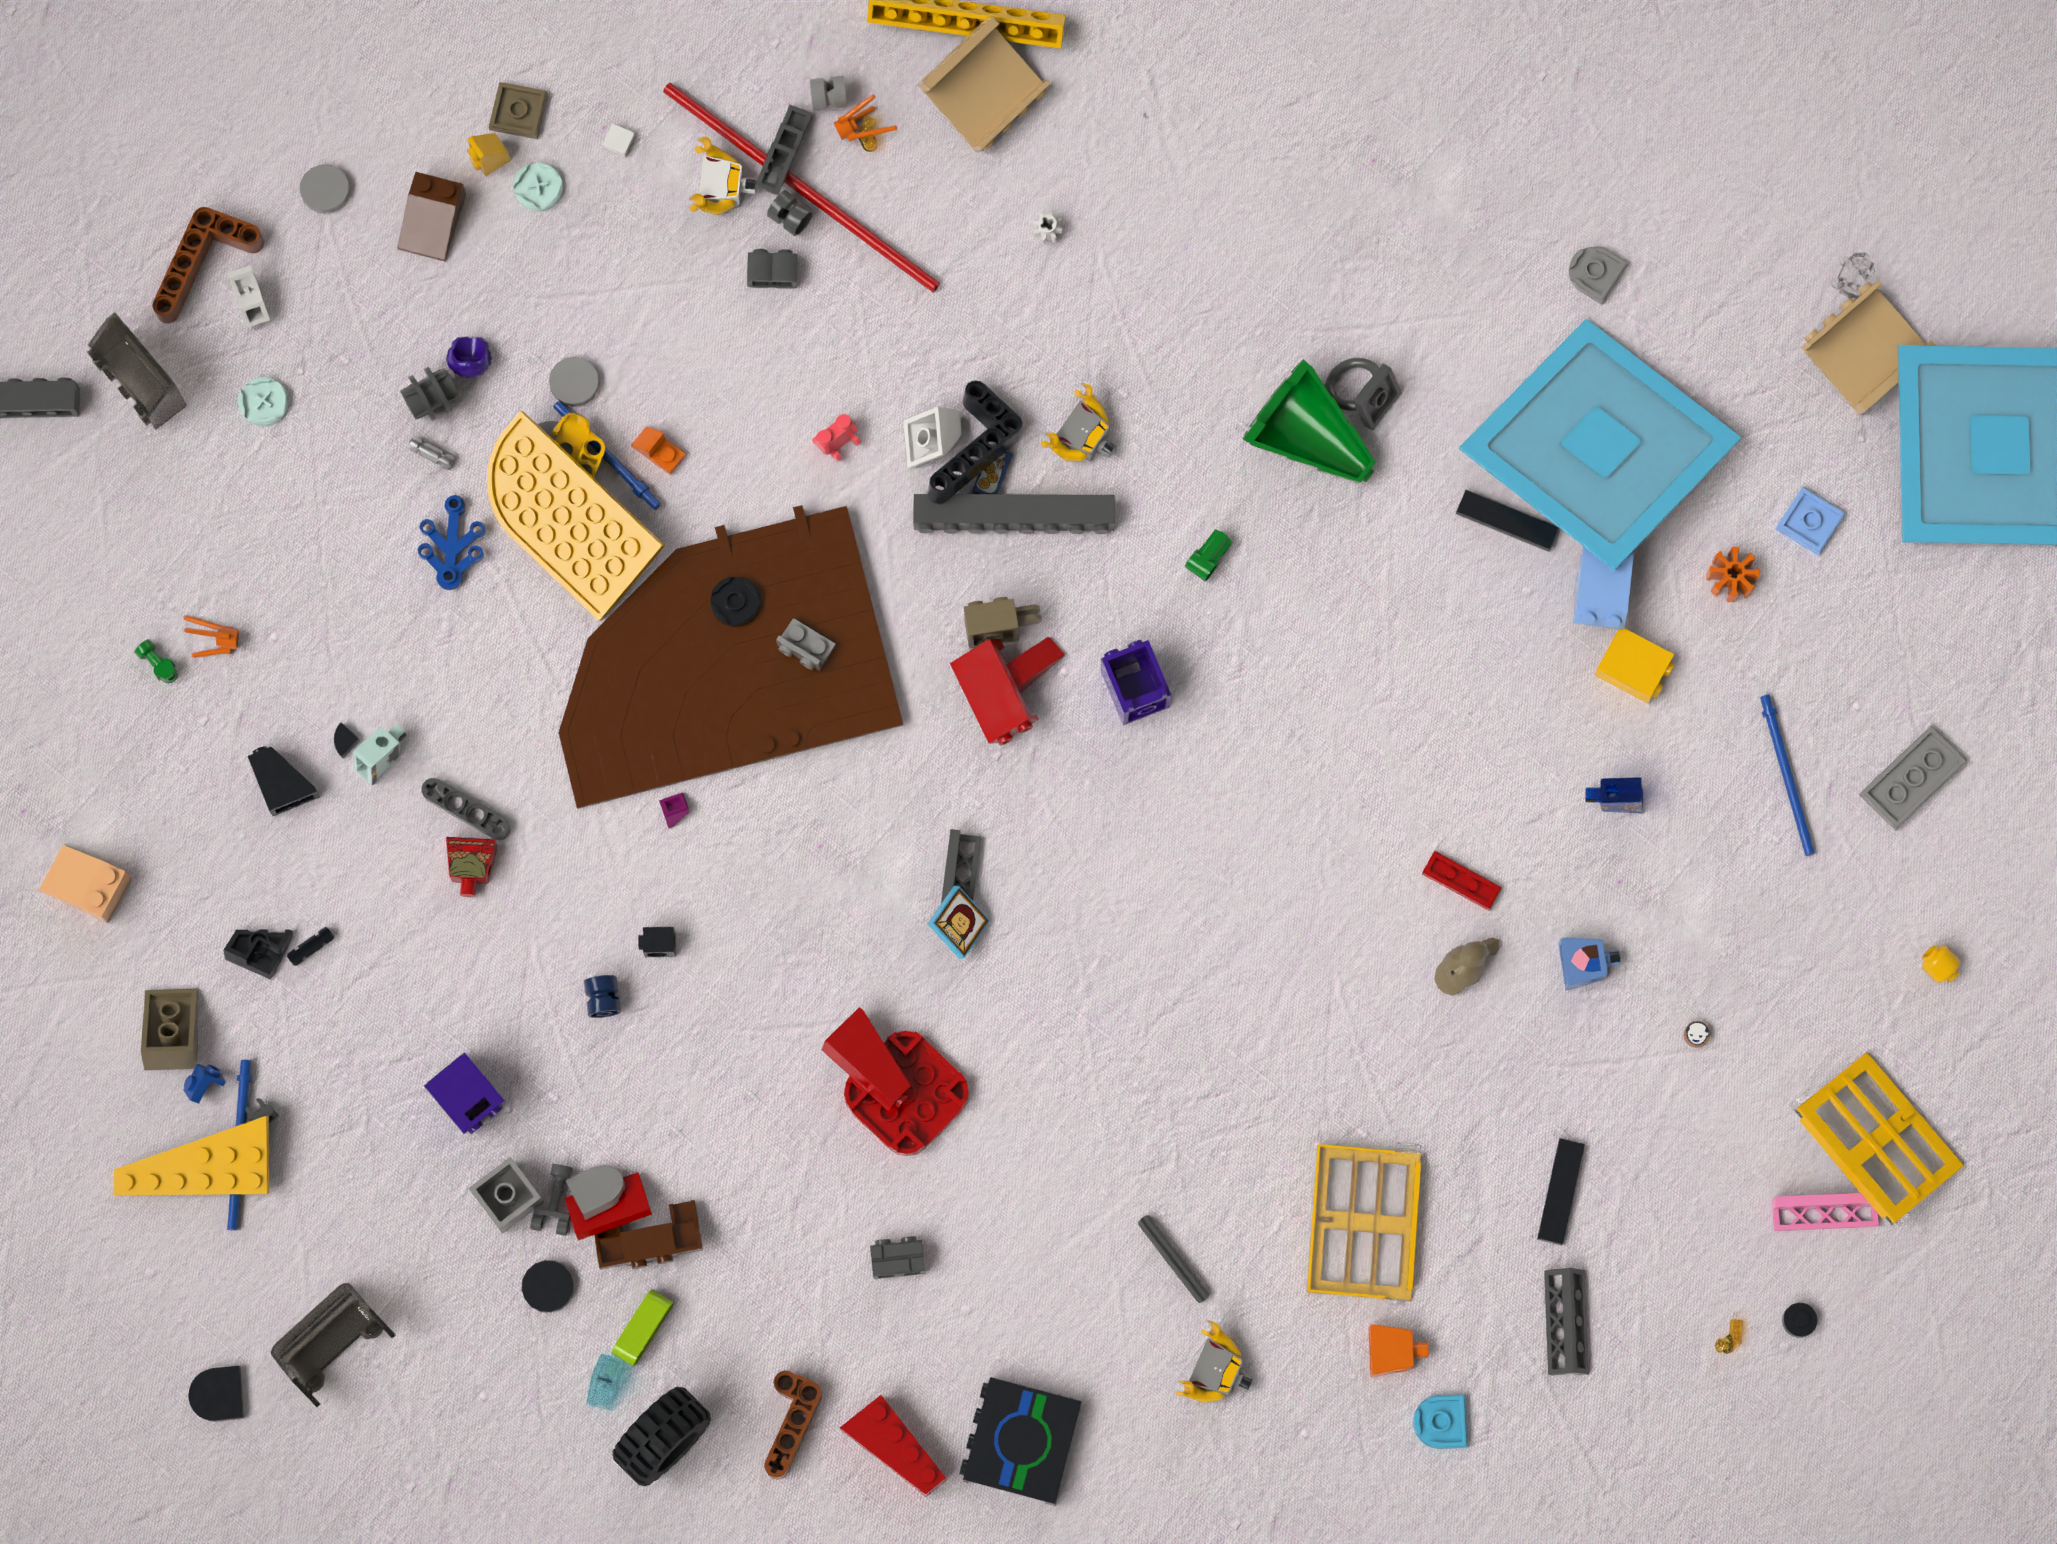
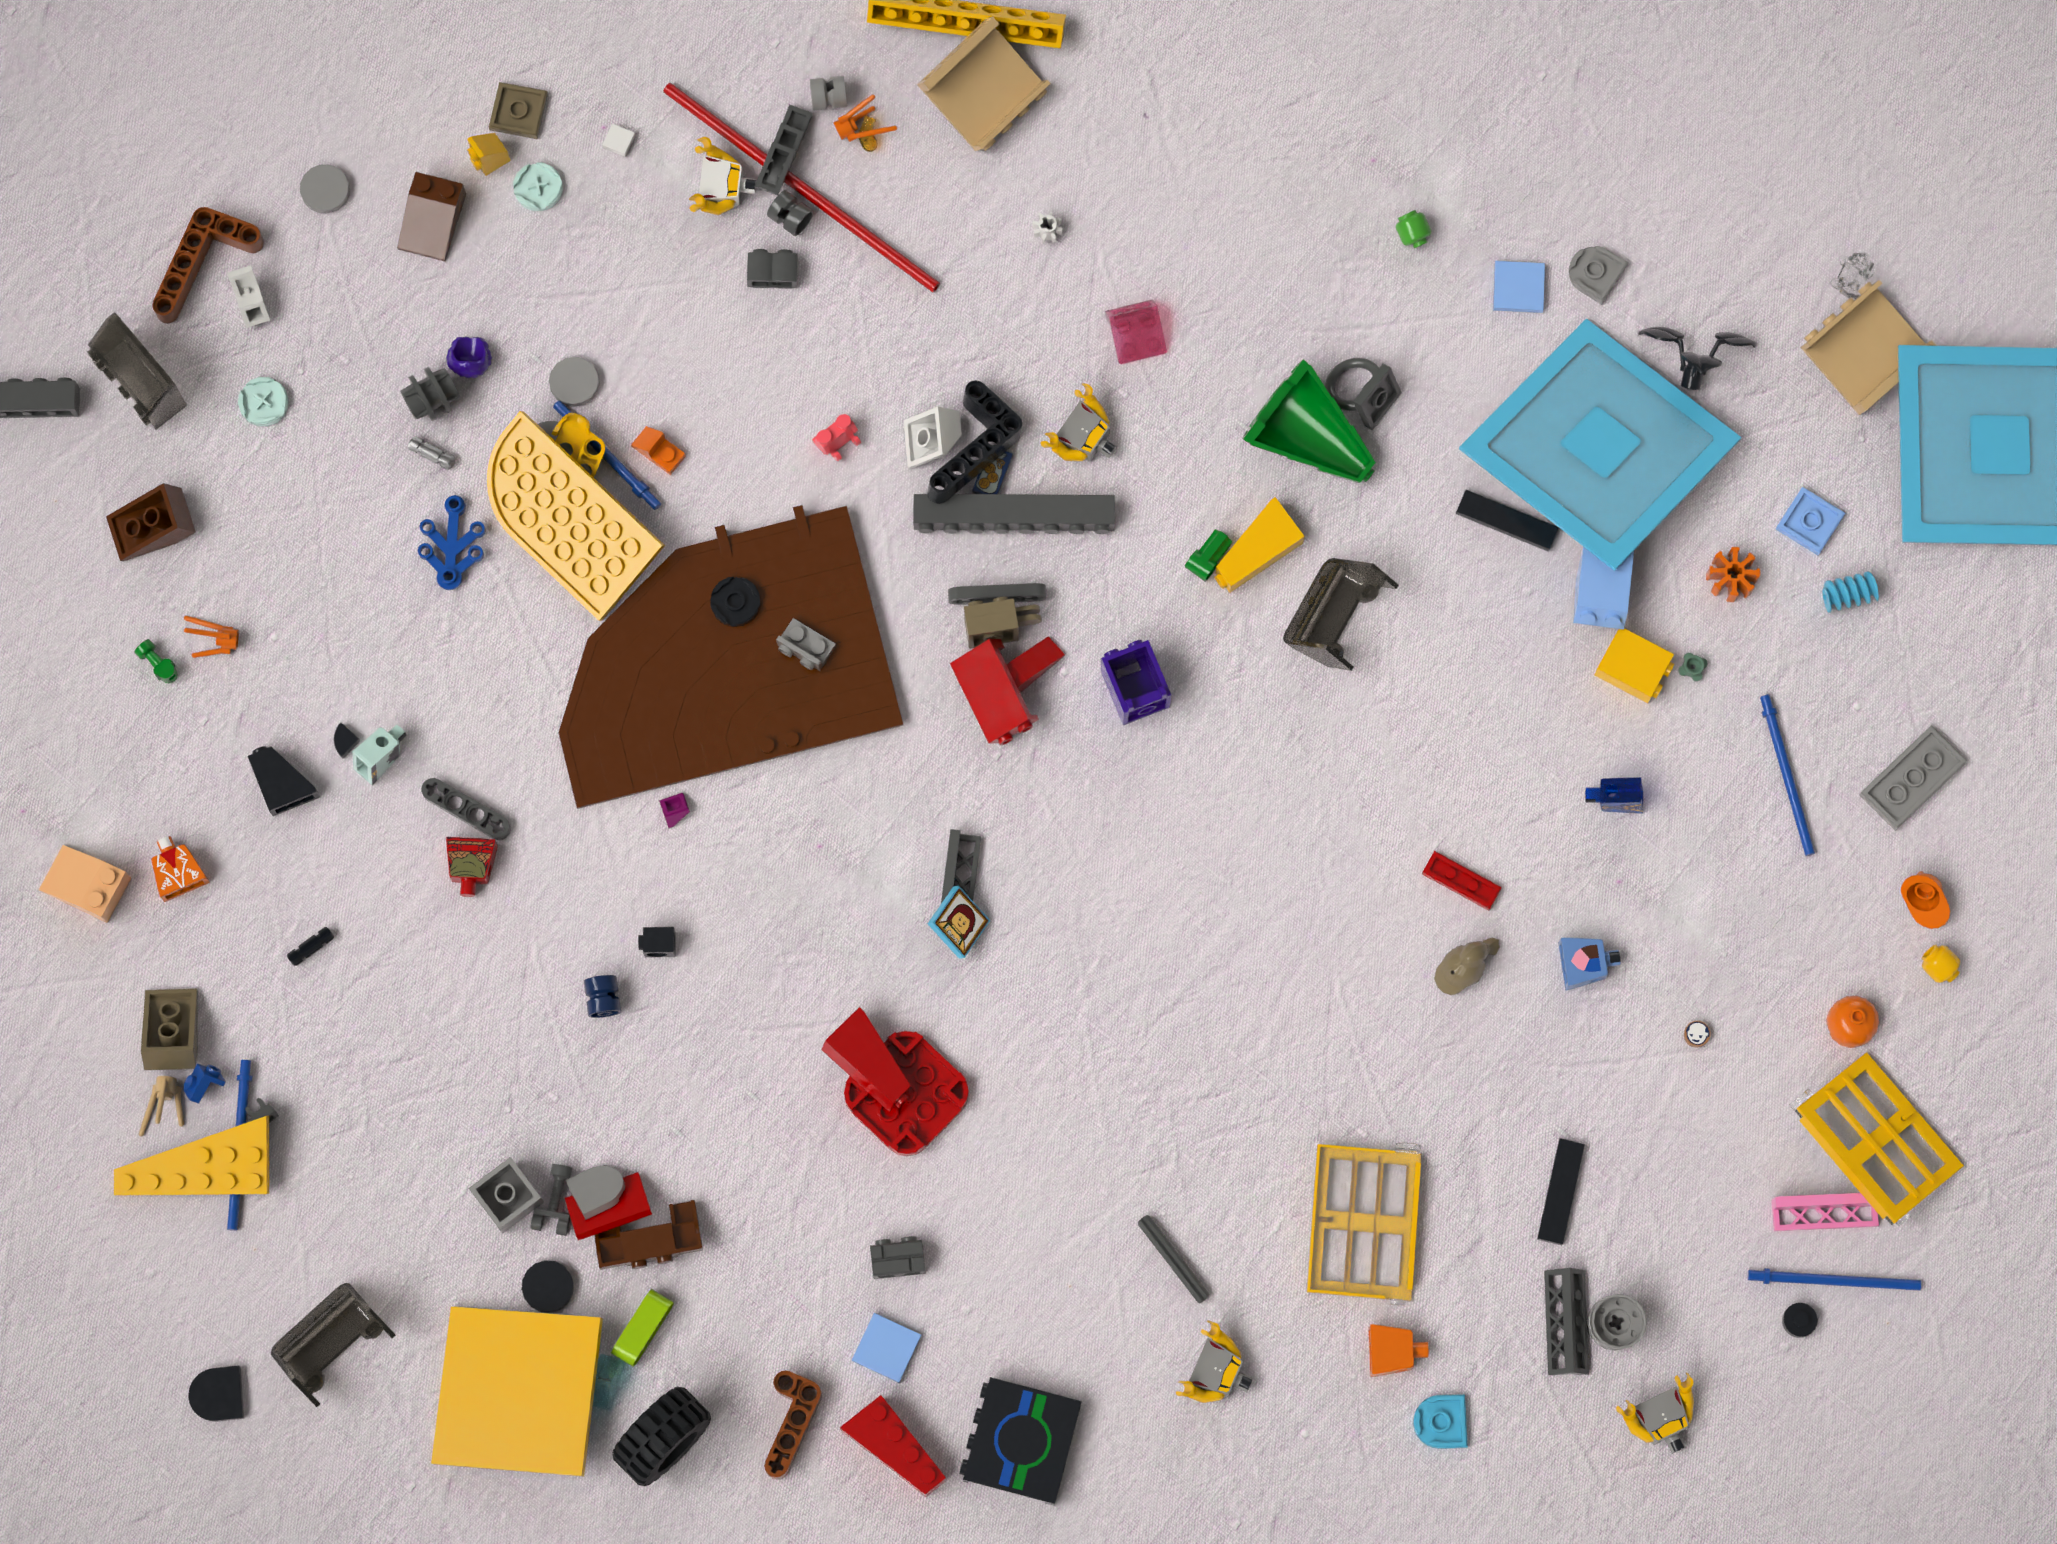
(151, 522): none -> reddish brown slope
(165, 1089): none -> tan plant
(176, 870): none -> orange torso
(258, 950): black slope -> none
(459, 1089): dark purple container -> none
(517, 1391): none -> yellow tile
(886, 1347): none -> light blue tile
(1019, 592): none -> dark grey beam
(1136, 331): none -> clear pink bracket
(1260, 546): none -> yellow slope
(1330, 606): none -> clear smoke windscreen
(1413, 229): none -> bright green head
(1518, 286): none -> light blue tile
(1631, 1316): none -> light grey wheel
(1662, 1415): none -> torso
(1697, 364): none -> black plant
(1698, 662): none -> sand green plate
(1732, 1340): clear yellow arm -> none
(1837, 1280): none -> blue bar
(1849, 590): none -> medium azure piece
(1852, 1021): none -> orange cylinder
(1926, 900): none -> orange piece

